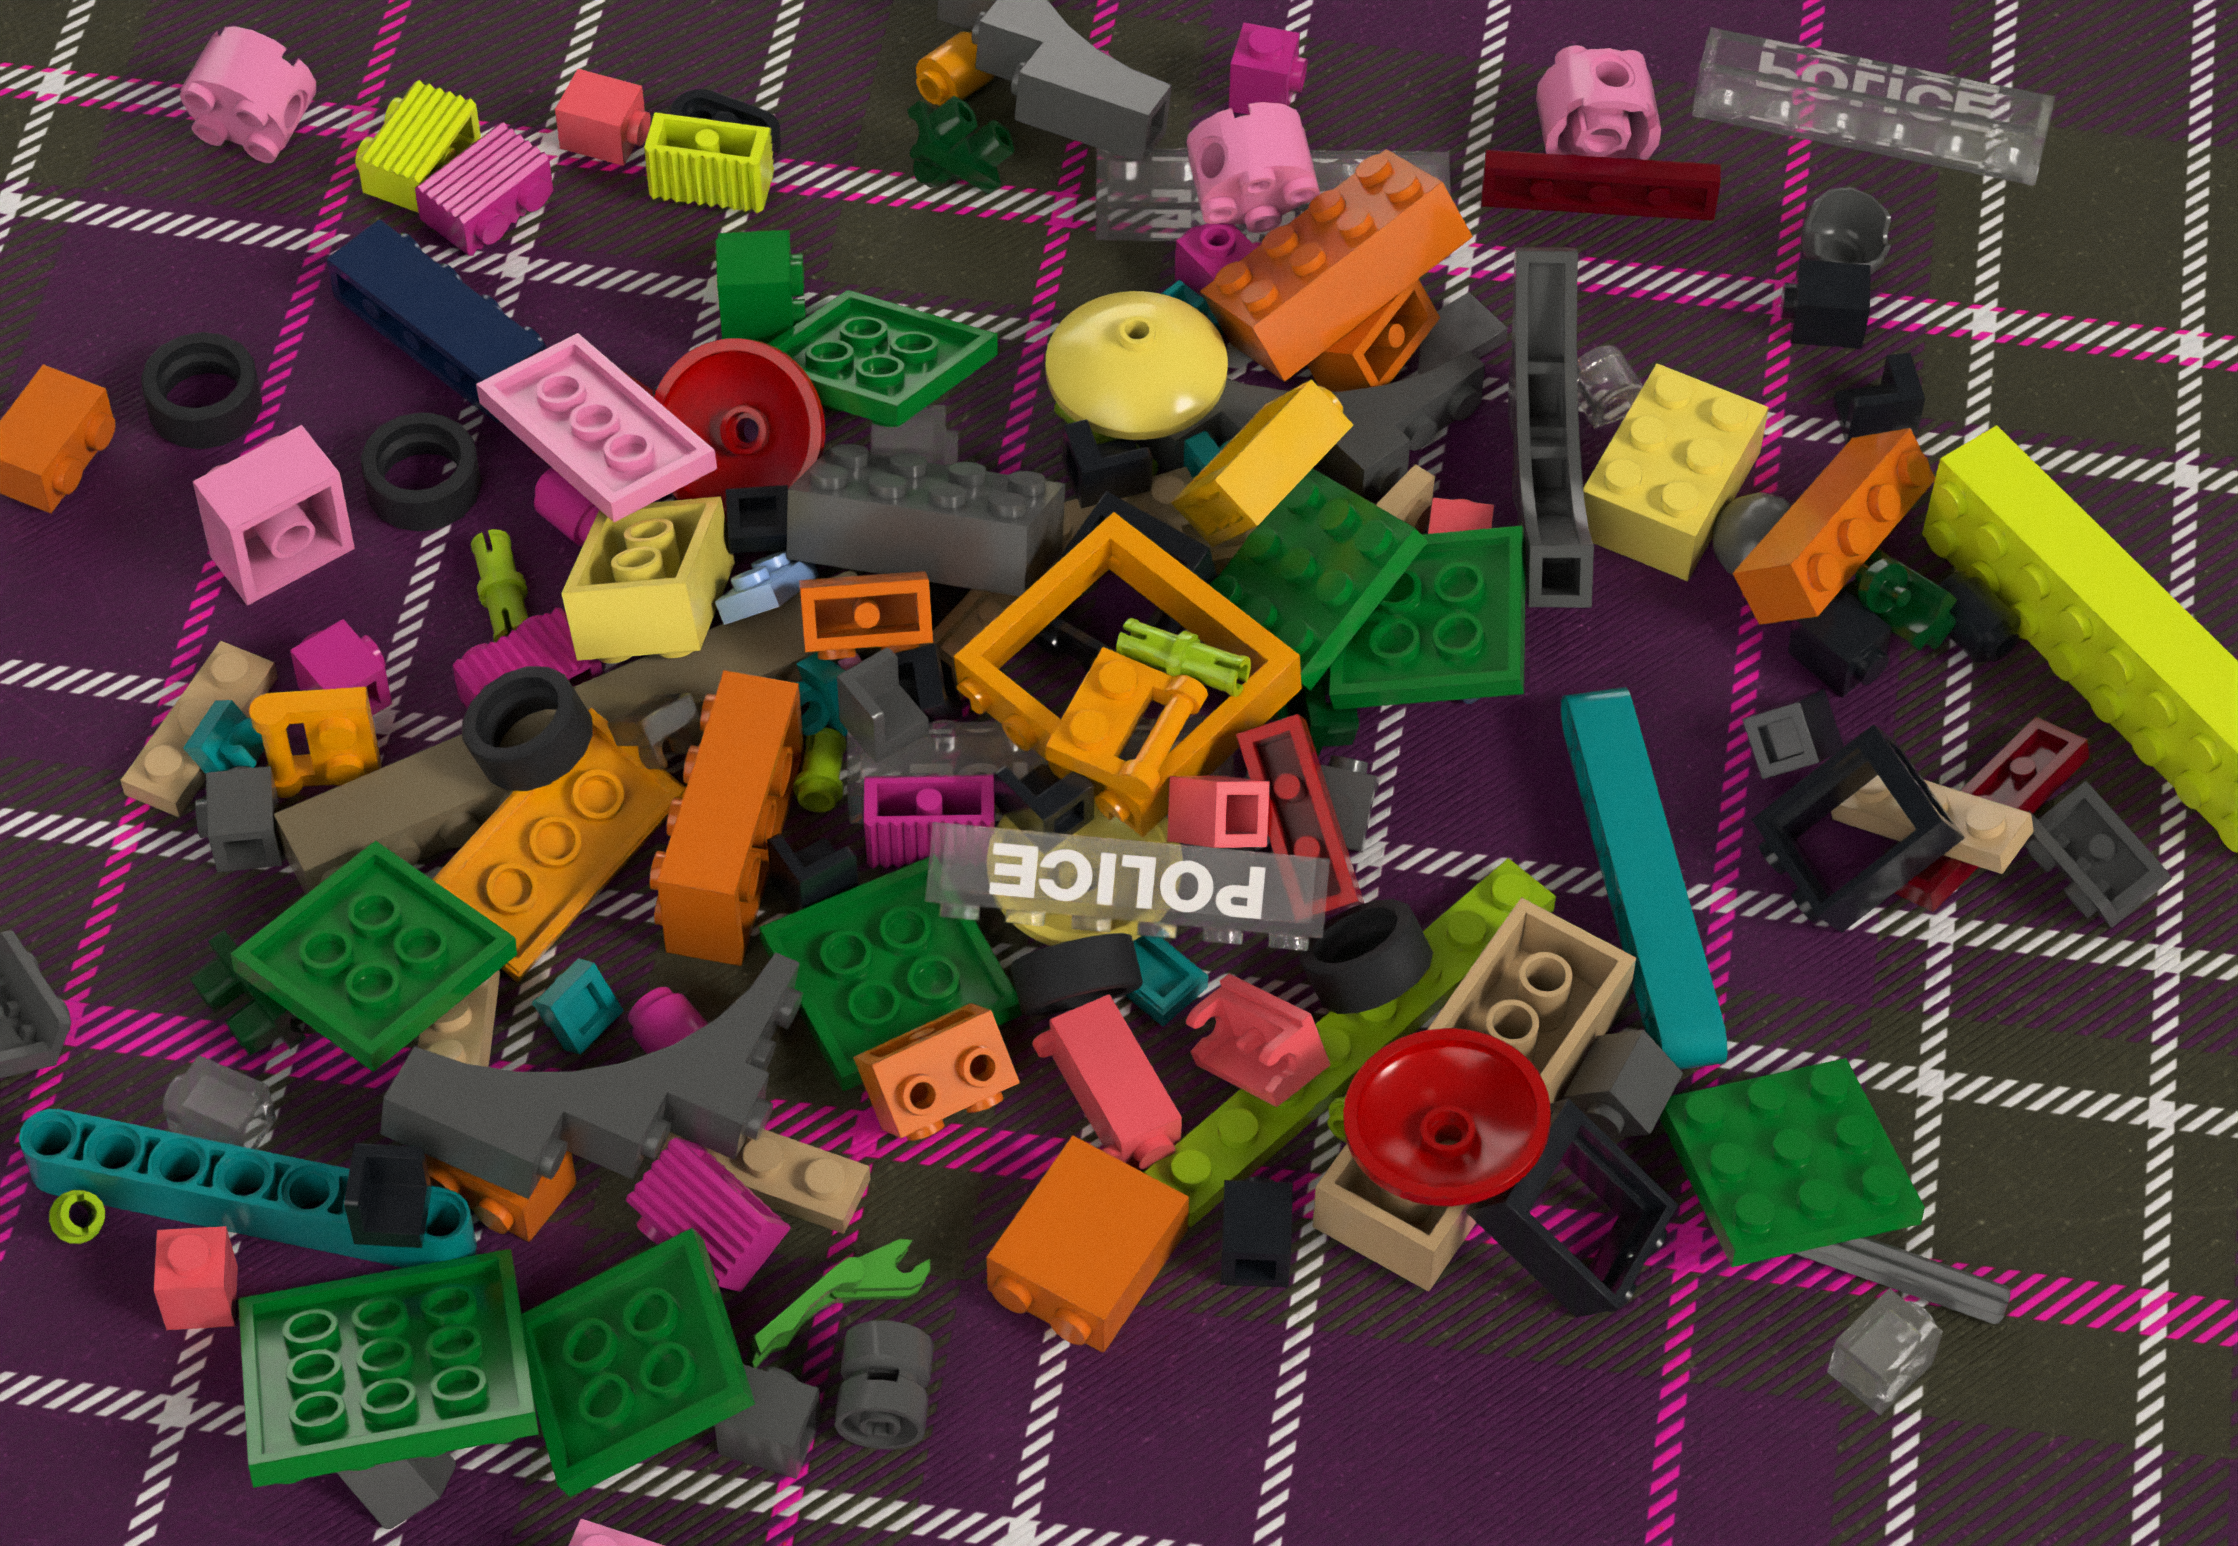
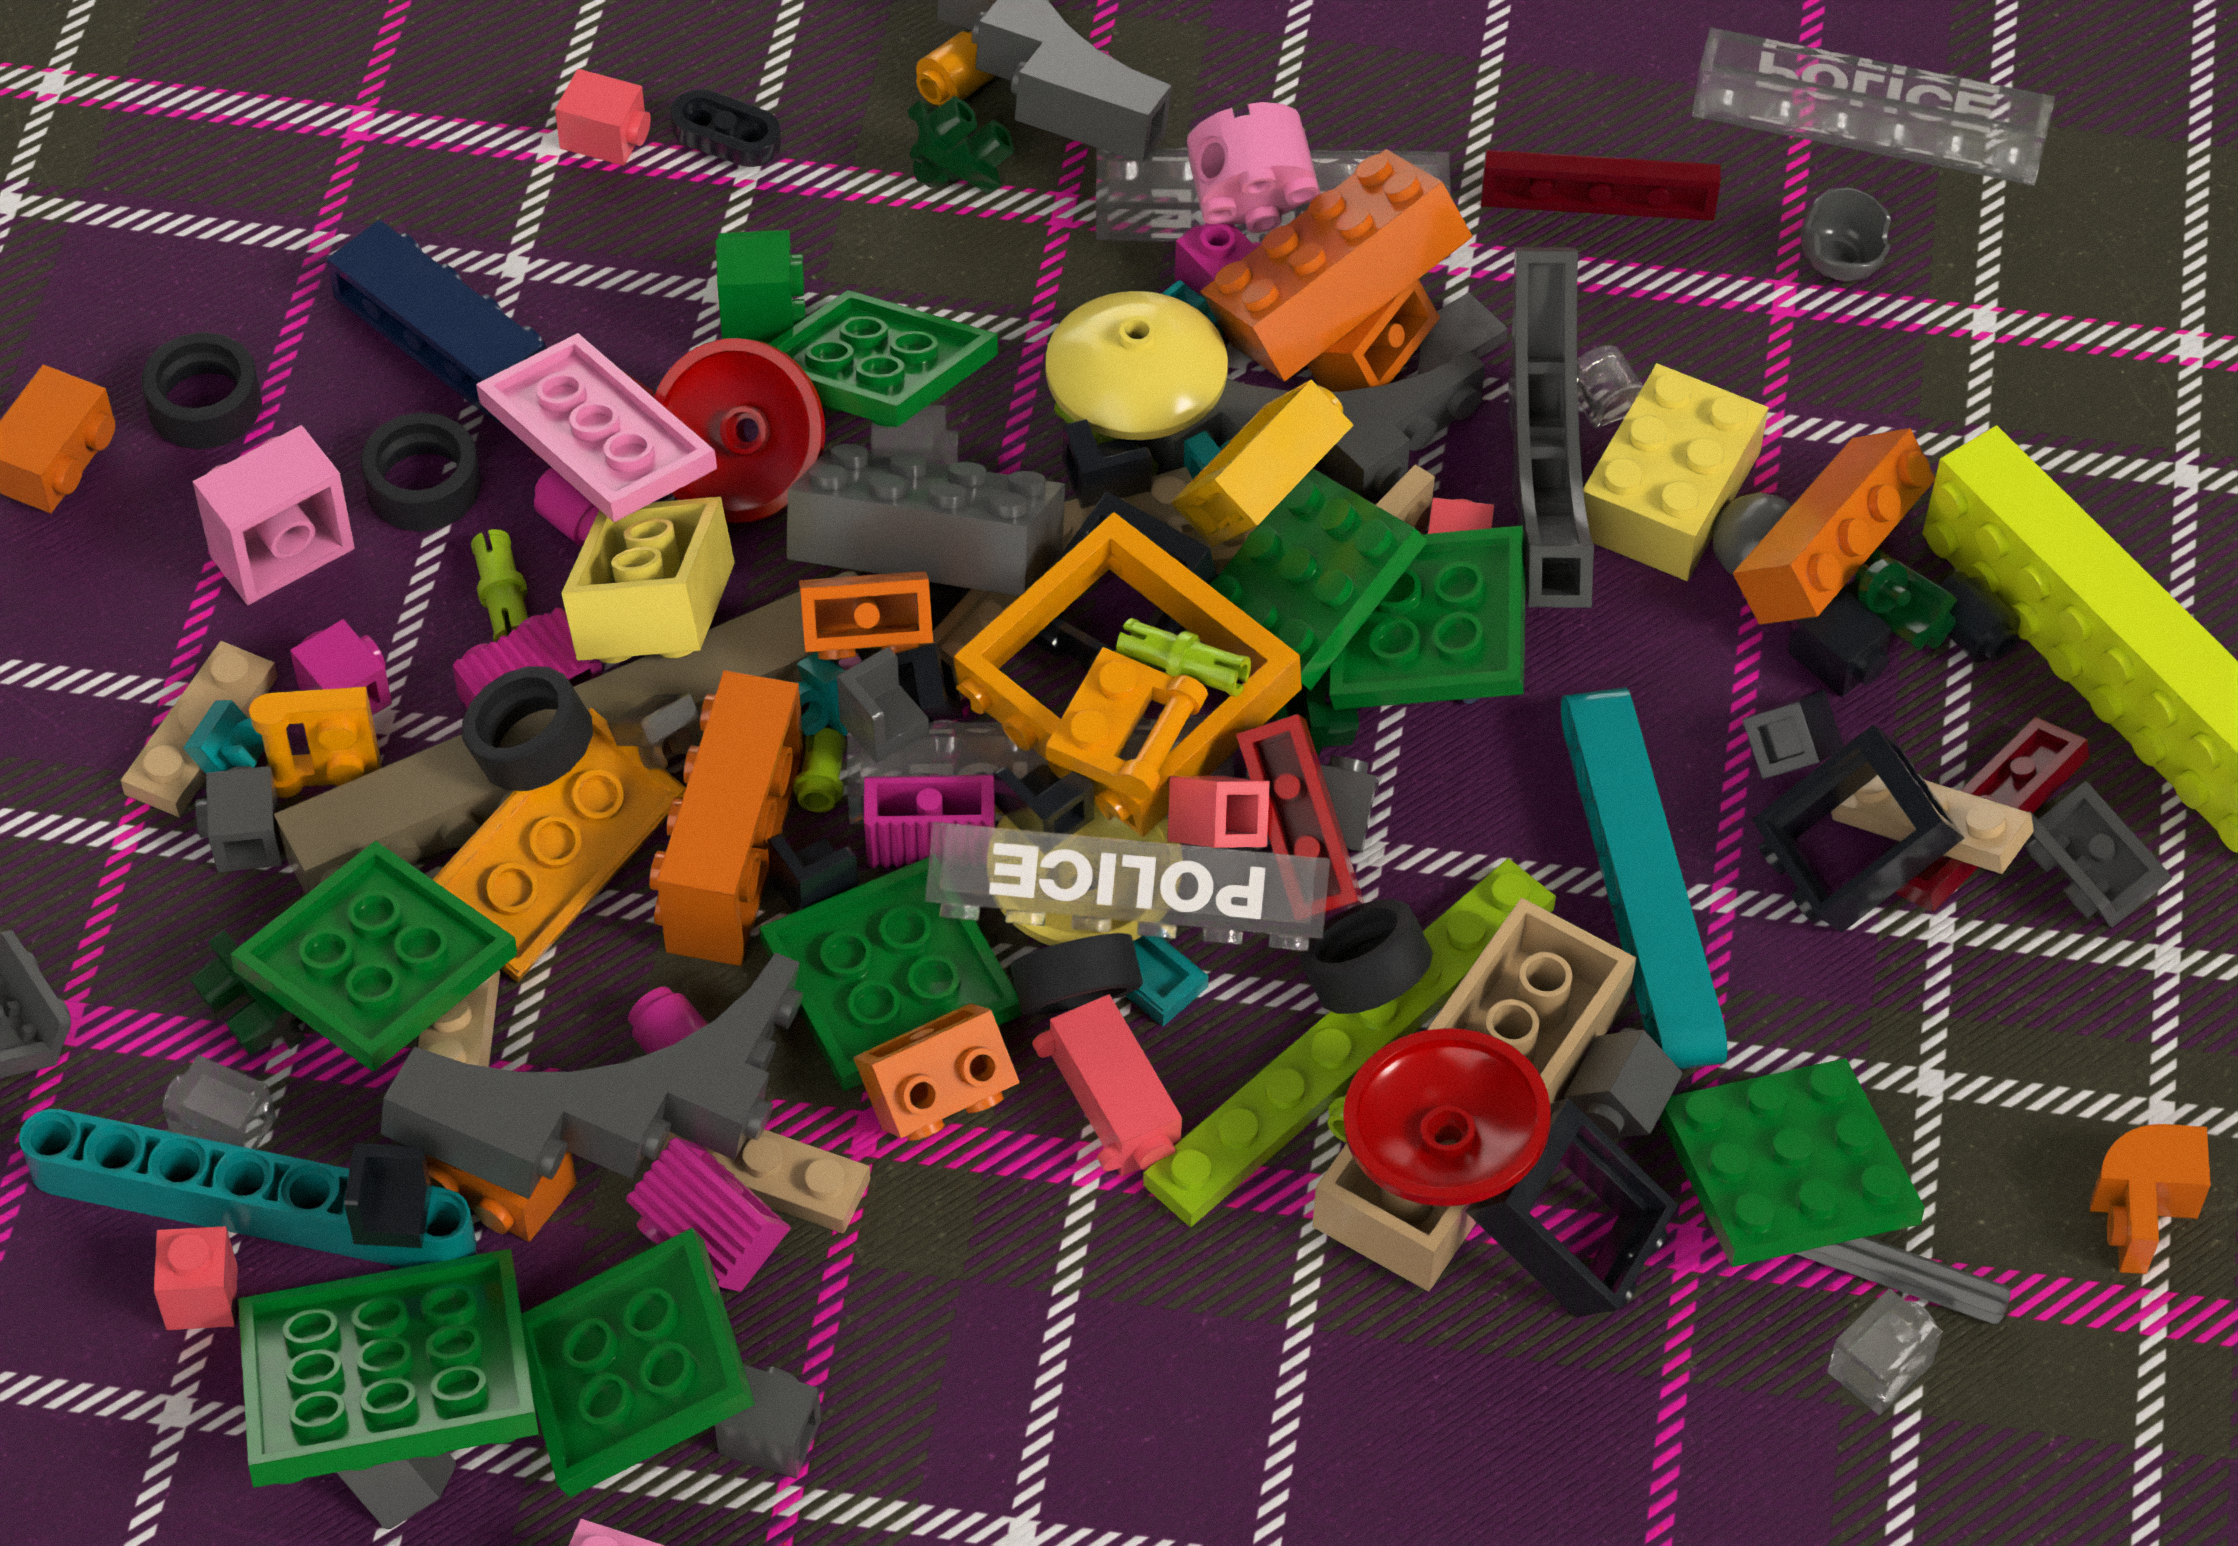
(63, 1226): lime pin -> none
(247, 93): bright pink brick -> none
(415, 142): neon yellow brick -> none
(485, 189): dark pink brick -> none
(578, 1006): teal tile -> none
(709, 162): neon yellow brick -> none
(757, 518): black panel -> none
(764, 587): light blue plate -> none
(855, 1278): bright green arm -> none
(884, 1385): dark grey wheel -> none
(1087, 1244): orange brick -> none
(1256, 1232): black brick -> none
(1257, 1041): coral hinge -> none
(1265, 67): dark pink brick -> none
(1598, 104): bright pink brick -> none
(1828, 303): black brick -> none
(1886, 407): black panel -> none
(2149, 1176): none -> orange brick

